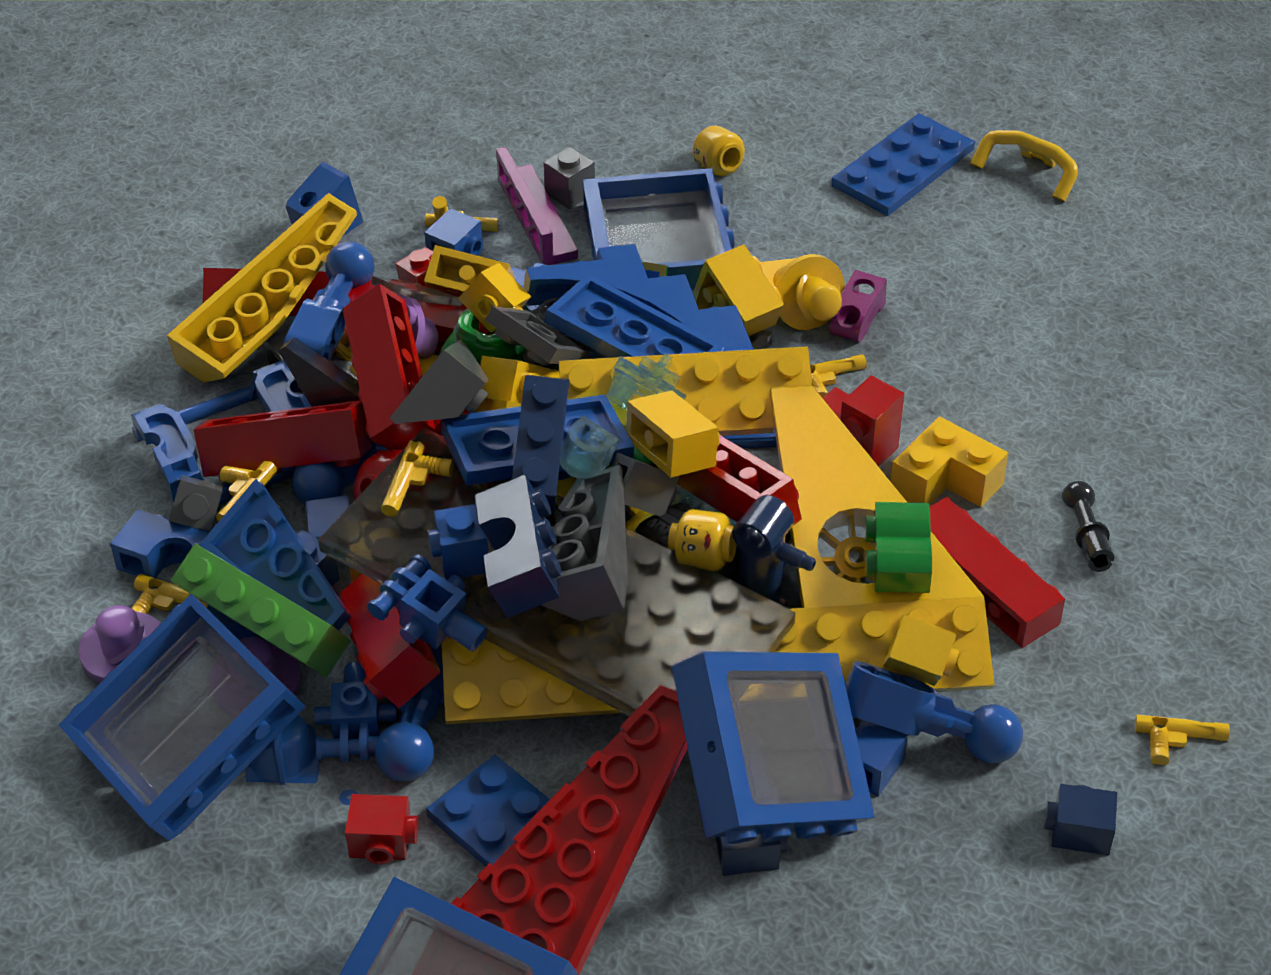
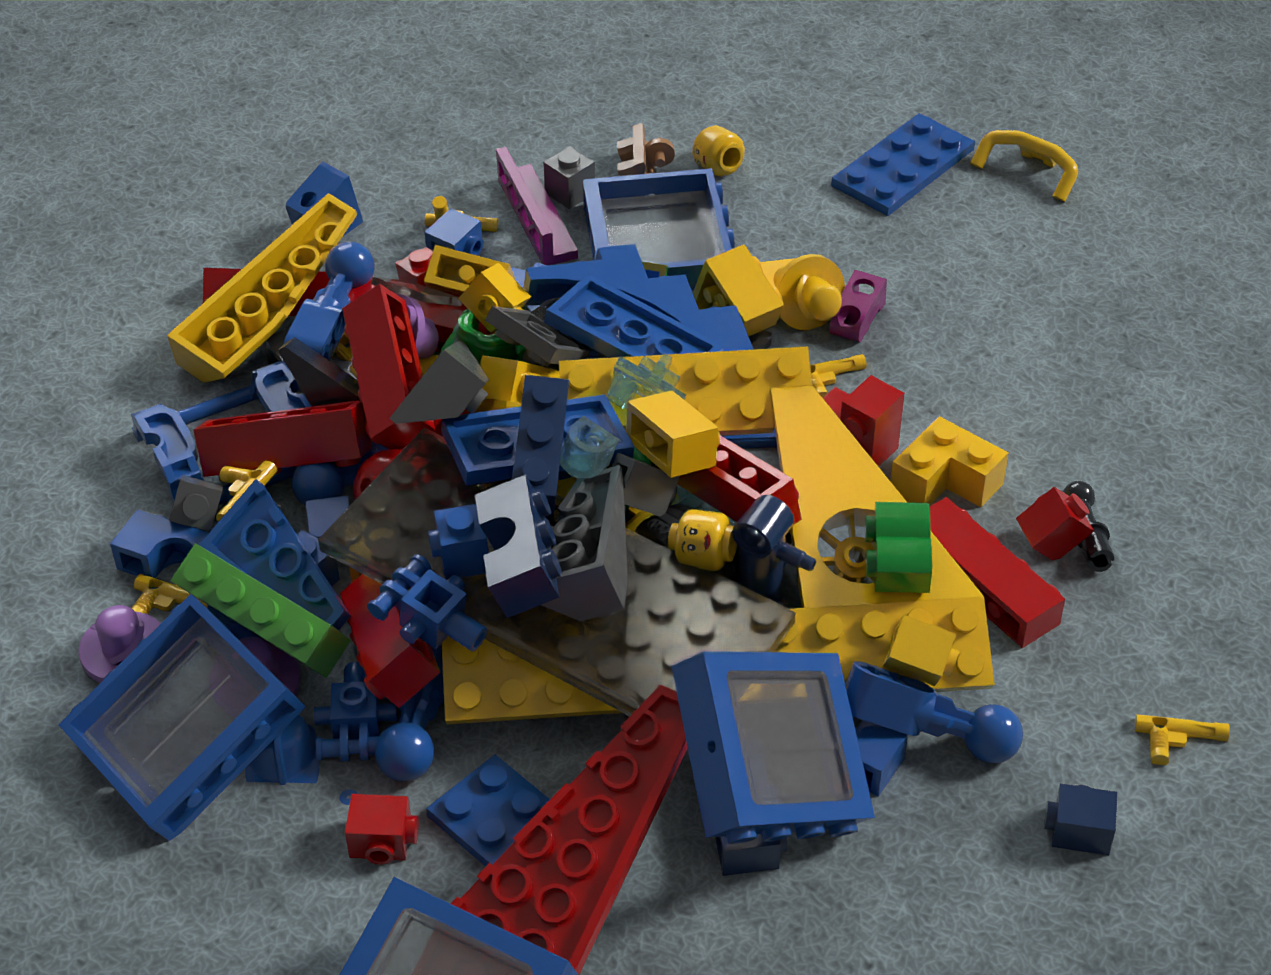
(413, 470): yellow hose -> none
(642, 156): none -> medium nougat hips
(1055, 523): none -> red brick

